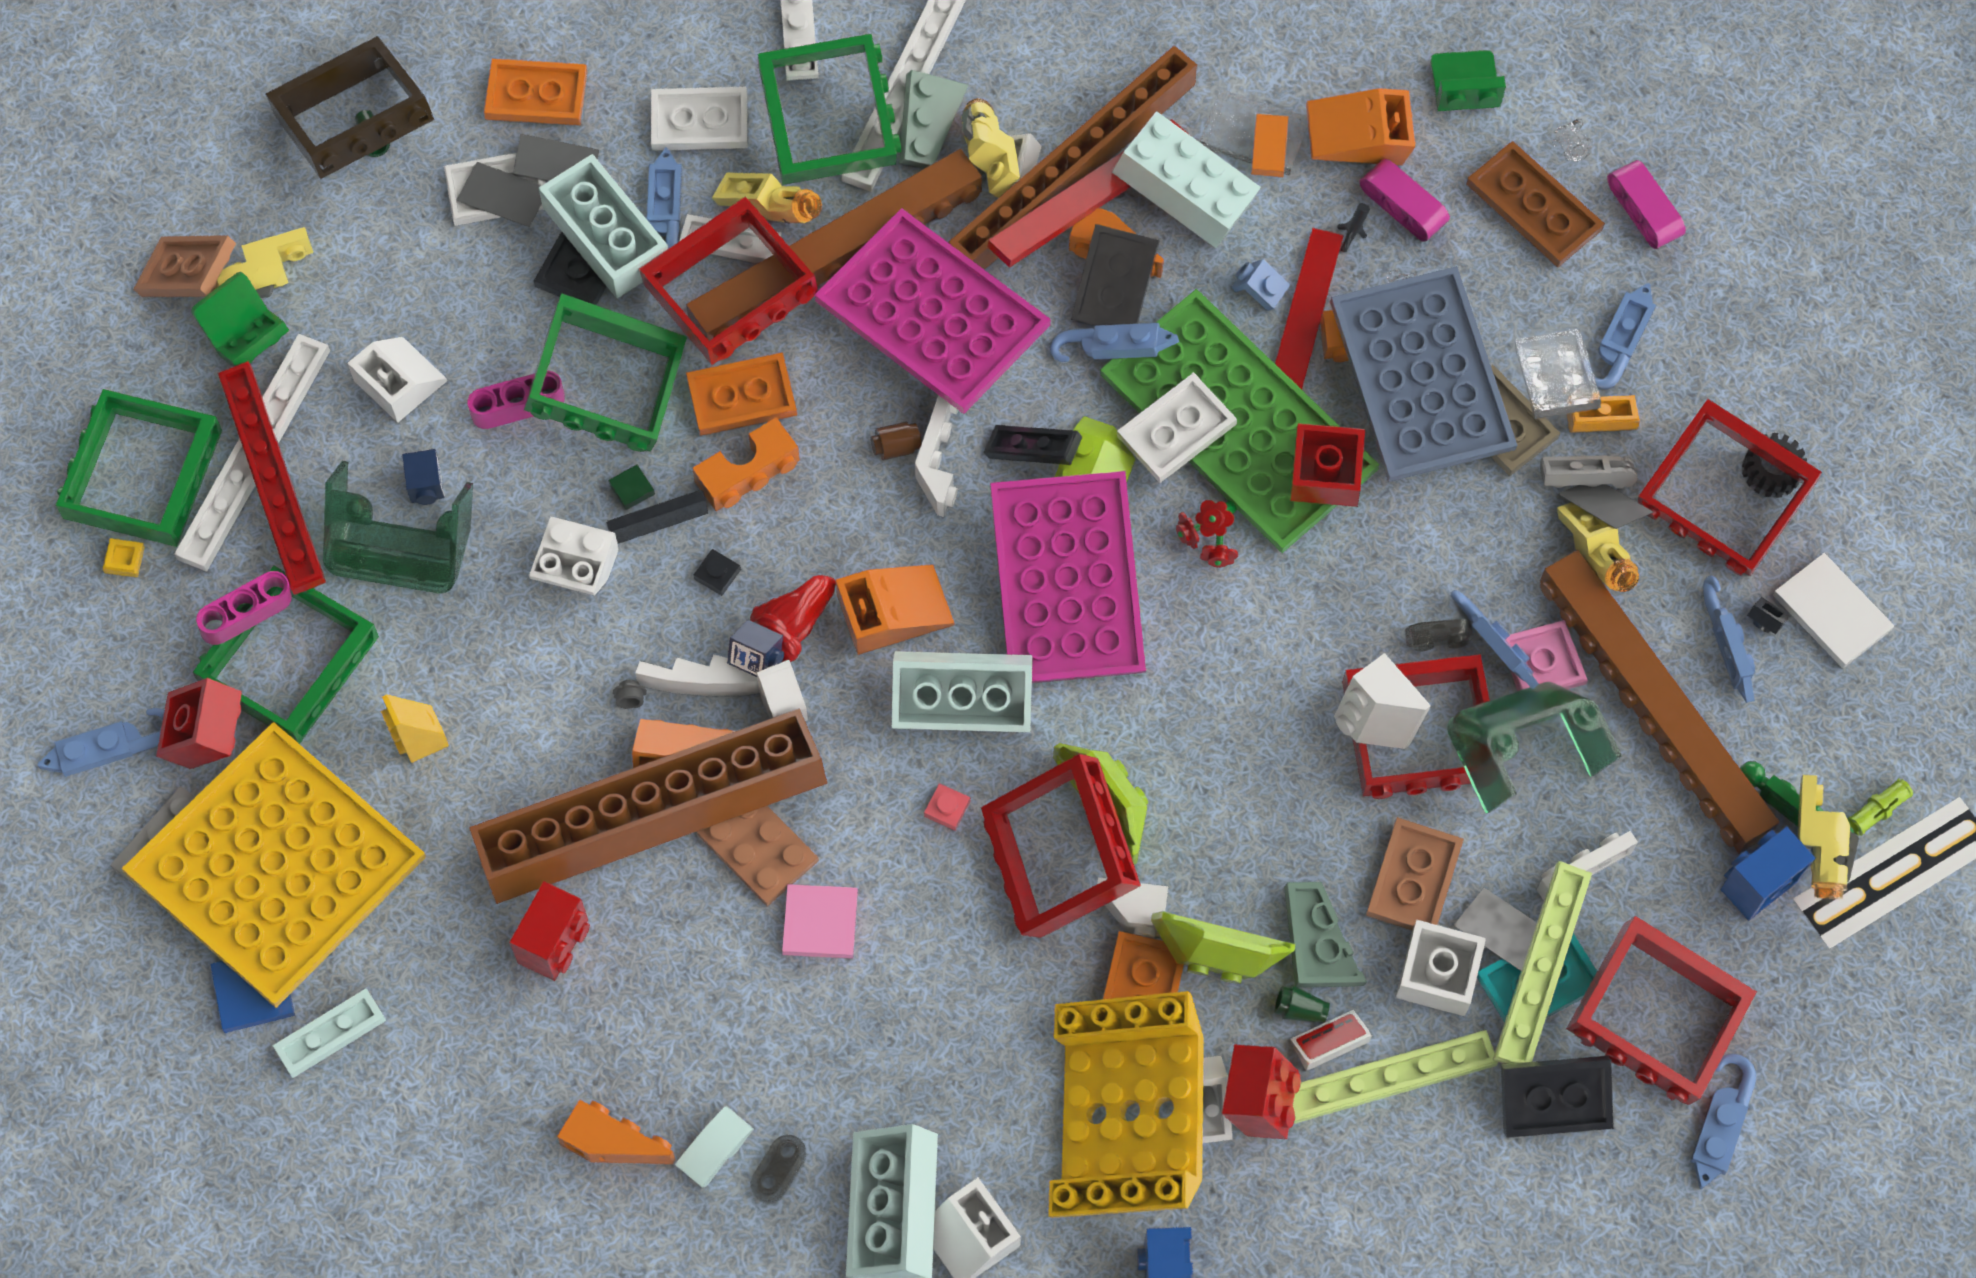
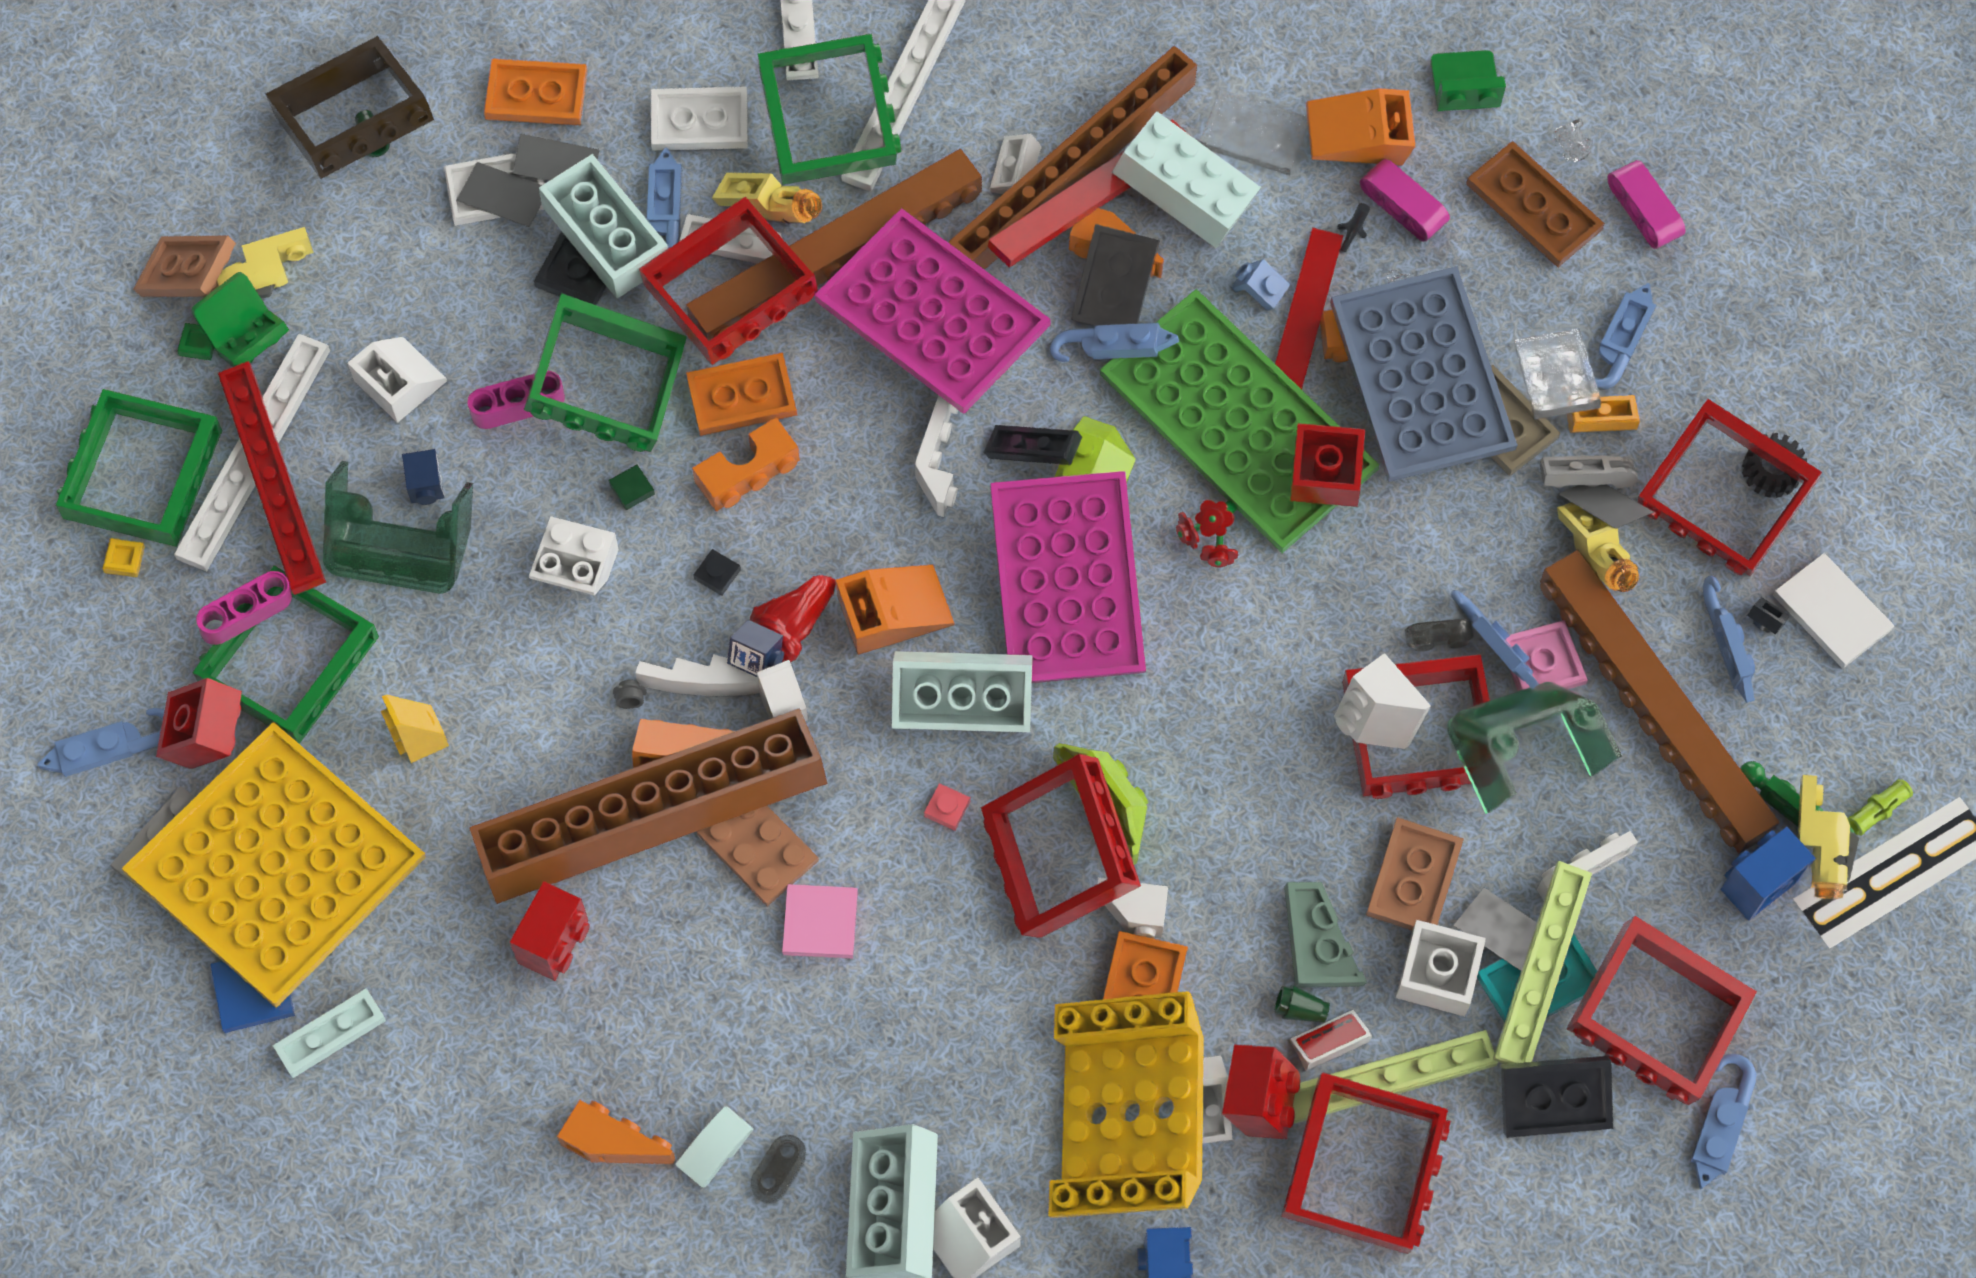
(194, 343): none -> green tile
(658, 516): black tile -> none
(896, 440): reddish brown brick -> none
(927, 116): sand green wing -> none
(989, 147): light yellow plate -> none
(1176, 427): white plate -> none
(1218, 948): lime wedge -> none
(1269, 145): orange tile -> none
(1428, 1166): none -> red window

